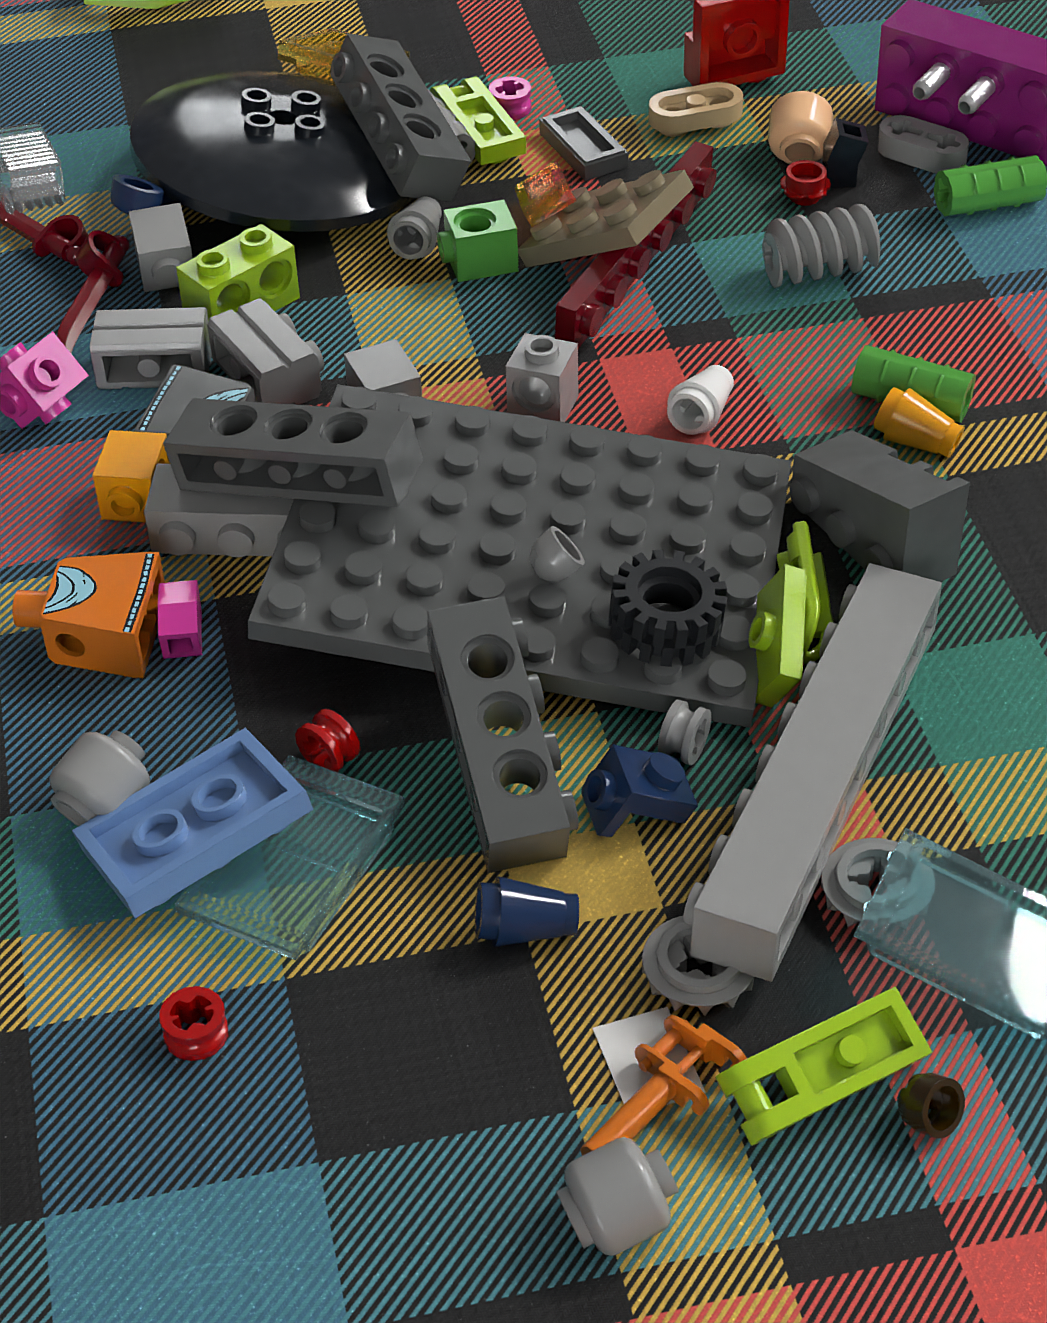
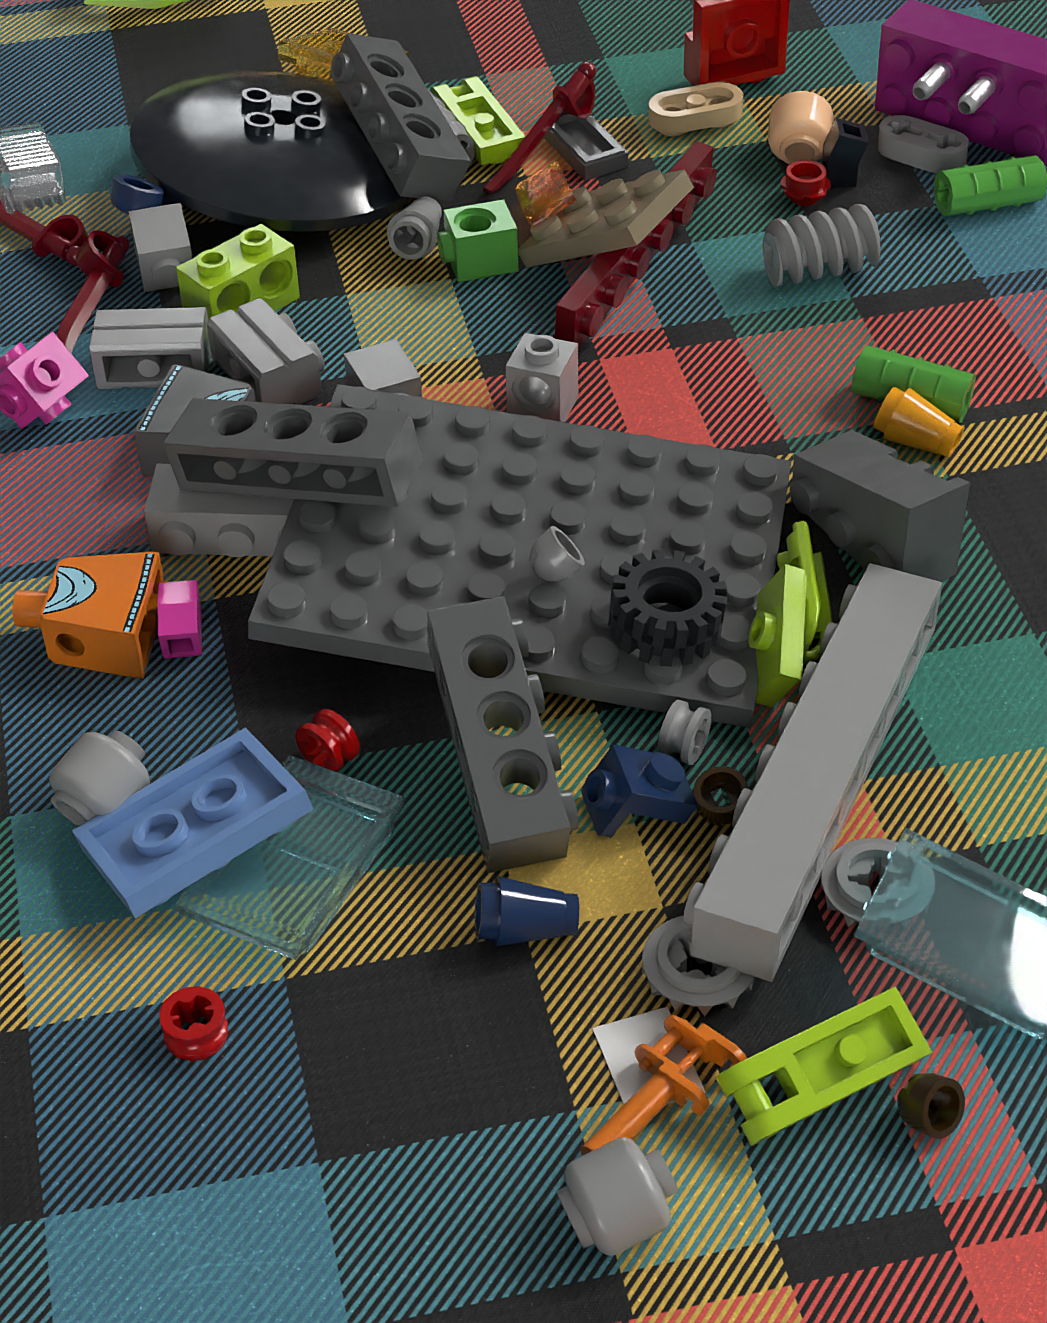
(126, 473): light orange brick -> none
(512, 95): dark pink bush -> none
(574, 98): none -> dark red sword
(700, 400): white cone -> none
(731, 785): none -> dark brown hinge

